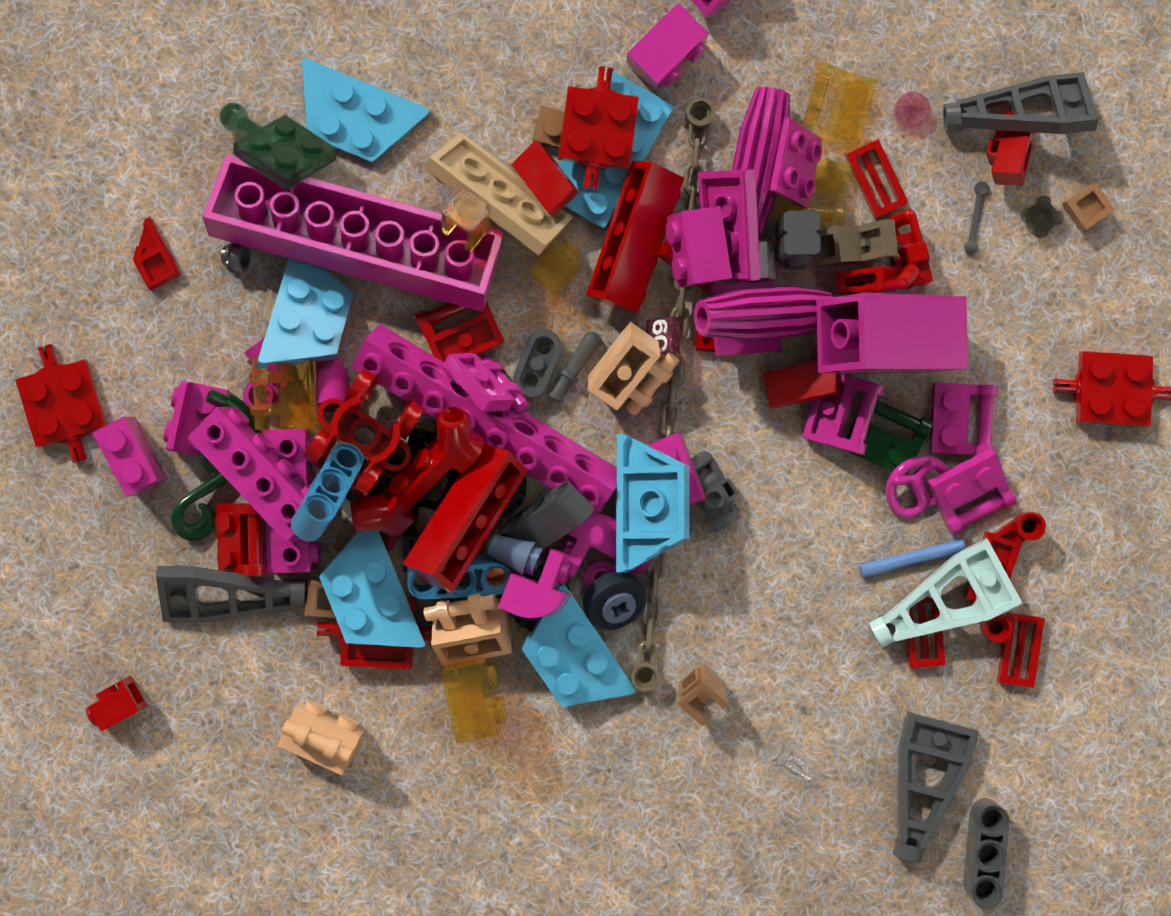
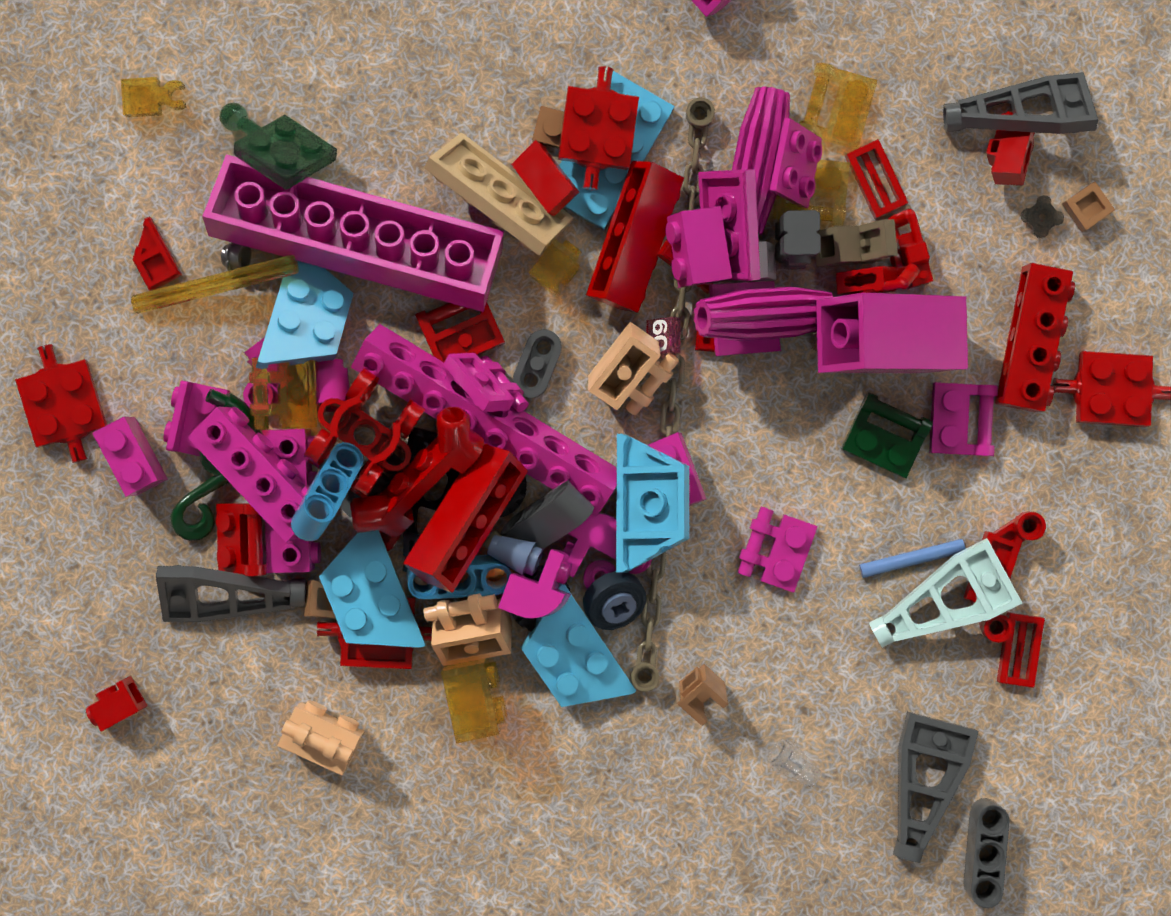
(145, 96): none -> clear yellow plate
(215, 284): none -> clear yellow axle
(356, 114): medium azure wing -> none
(470, 215): clear yellow window -> none
(579, 358): dark grey piece -> none
(668, 48): dark pink brick -> none
(718, 504): dark grey piece -> none
(787, 552): none -> dark pink plate
(799, 385): red tile -> none
(830, 415): dark pink plate -> none
(911, 110): clear pink tile -> none
(916, 482): dark pink piece -> none
(926, 661): red tile -> none
(967, 483): dark pink plate -> none
(980, 189): dark grey hinge -> none
(1035, 337): none -> red brick

